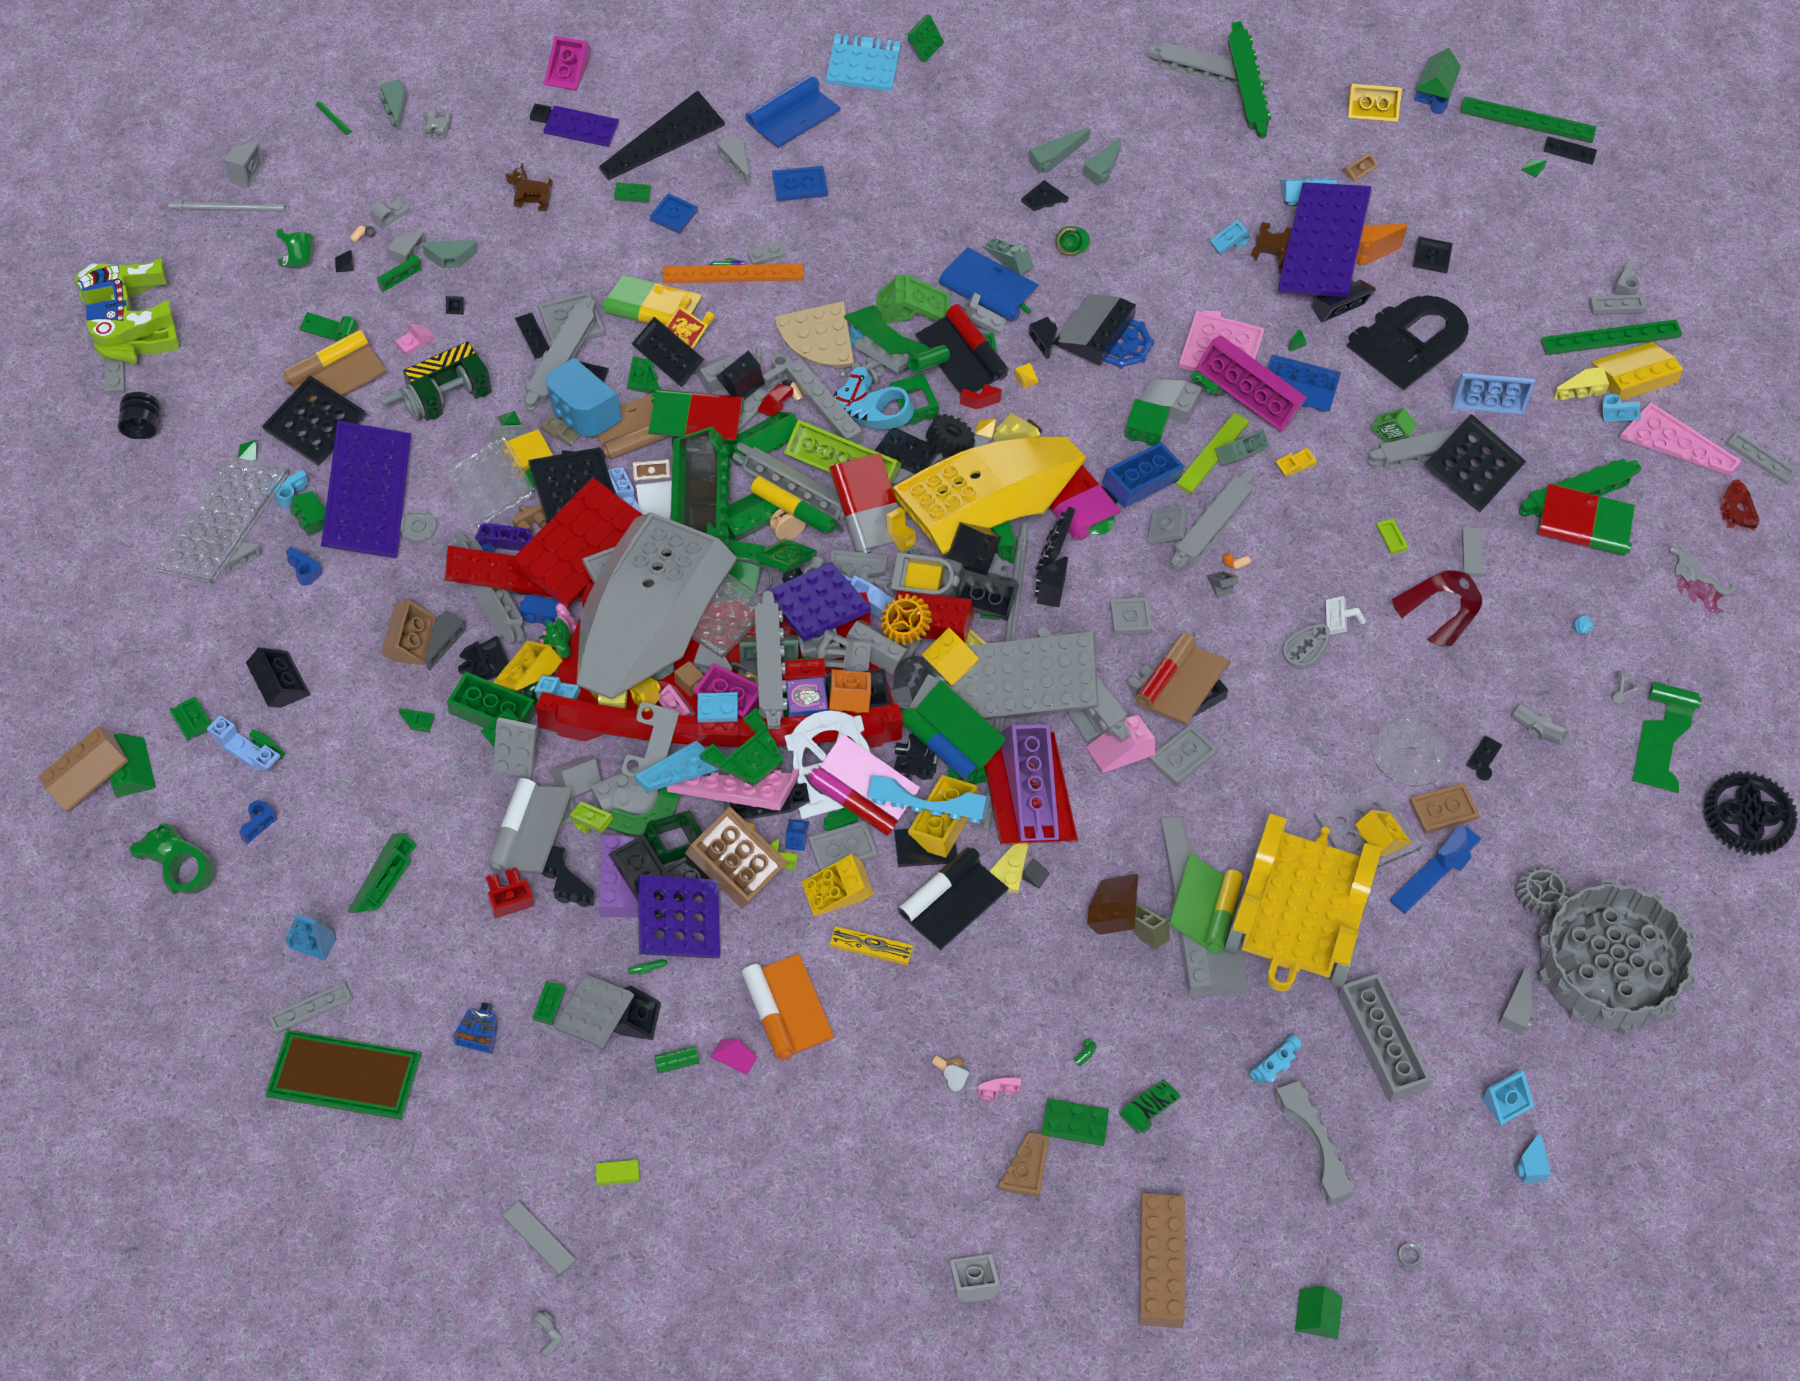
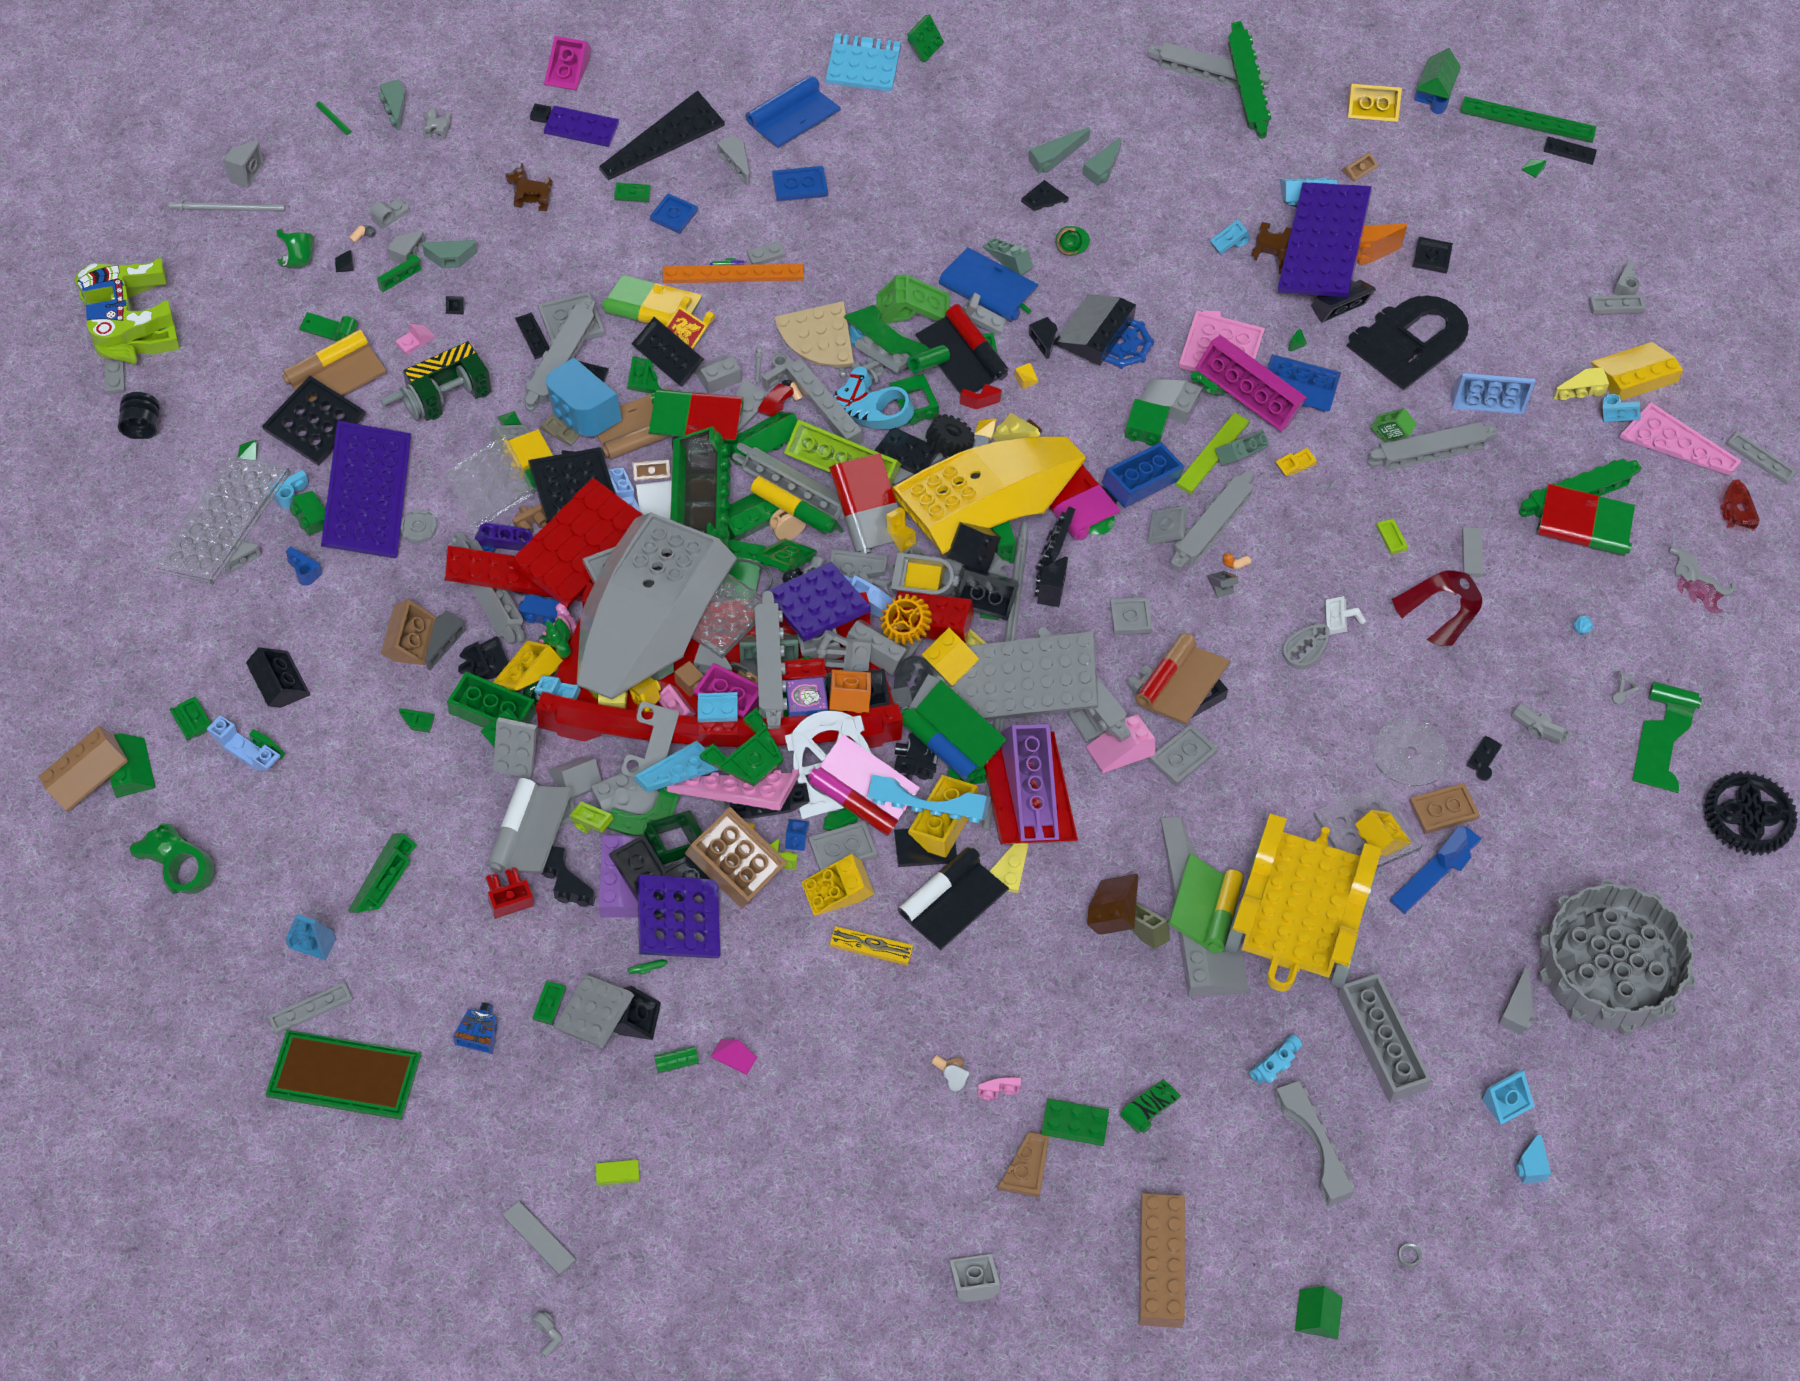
(258, 822): blue plate -> none
(742, 376): black slope -> none
(787, 1006): orange door -> none
(1035, 874): black slope -> none
(1087, 1053): green arm -> none
(1465, 487): black piece -> none
(1529, 884): light grey gear -> none
(1611, 337): green plate -> none

